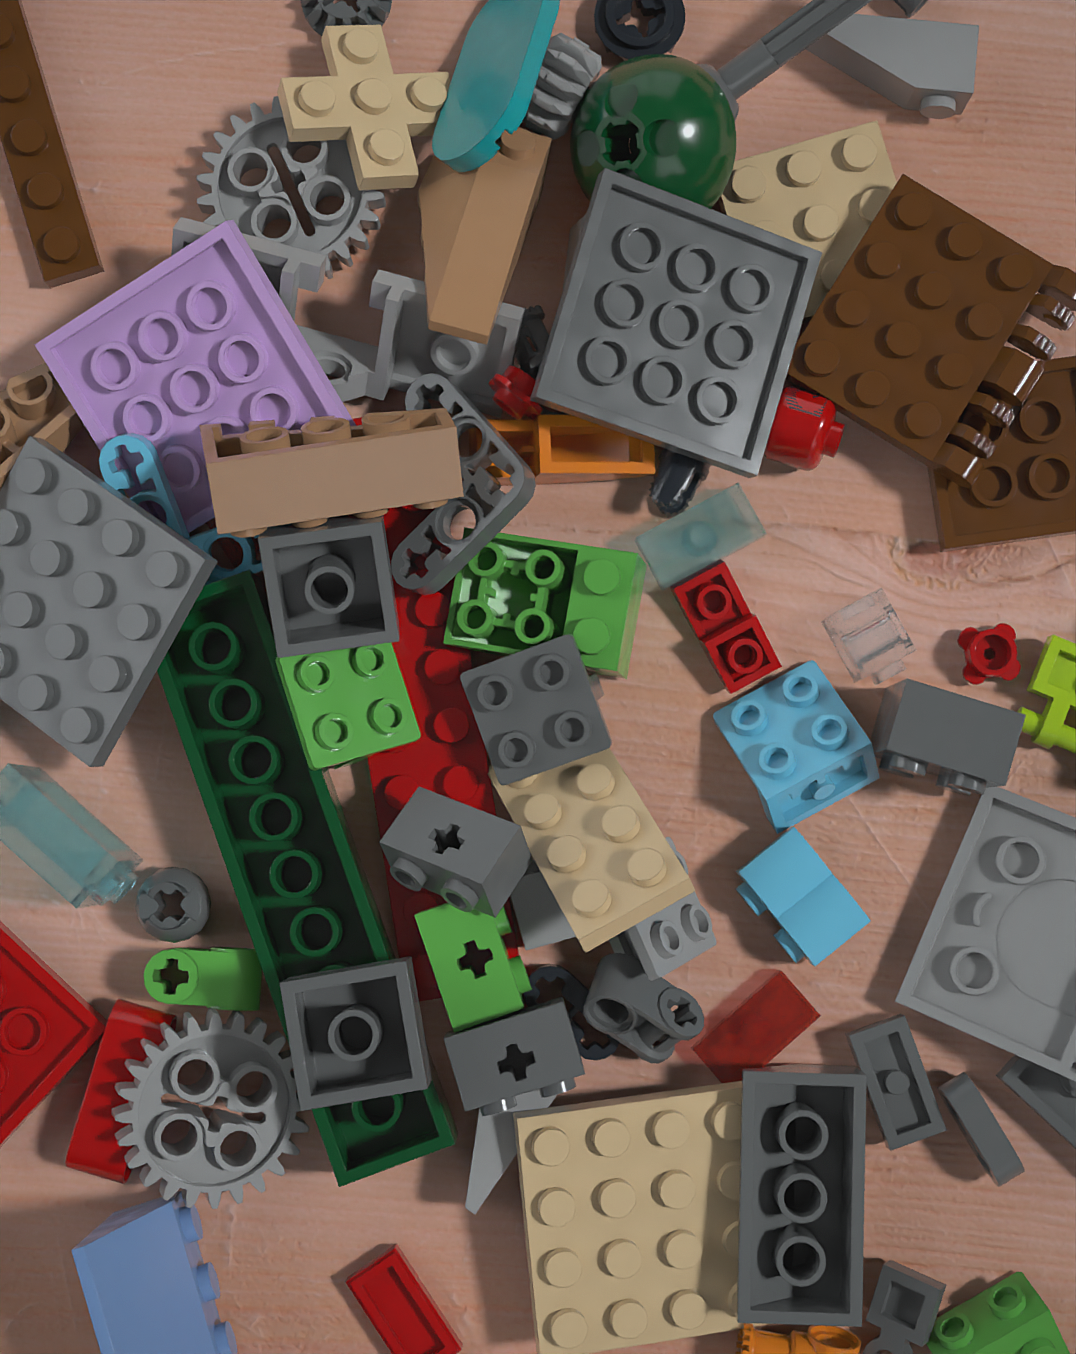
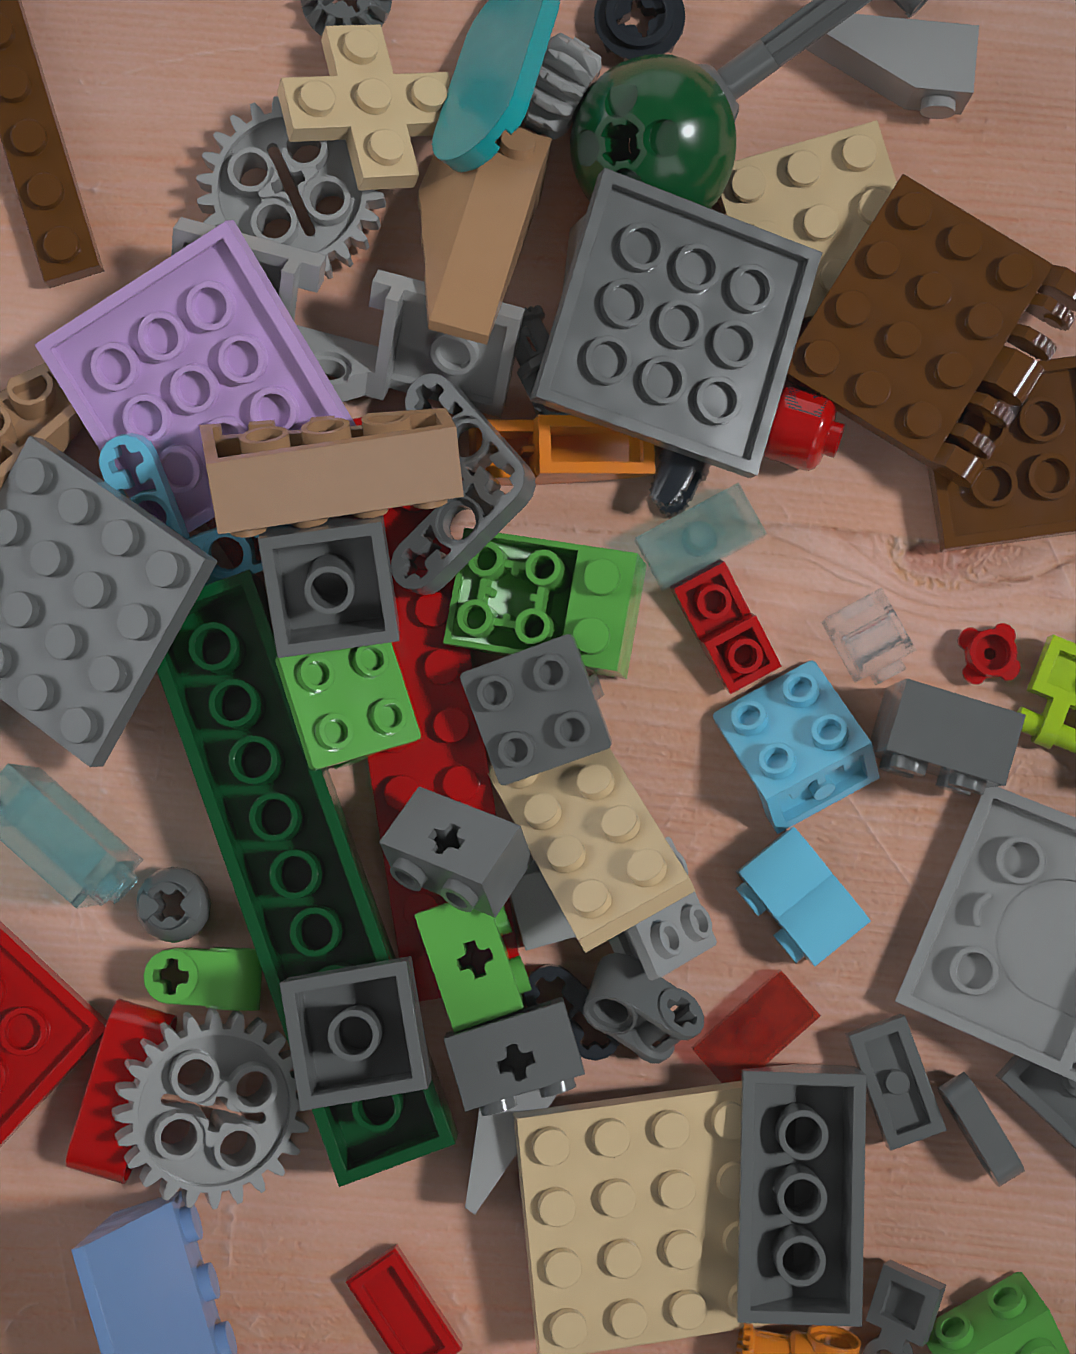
(514, 393): red plate -> none

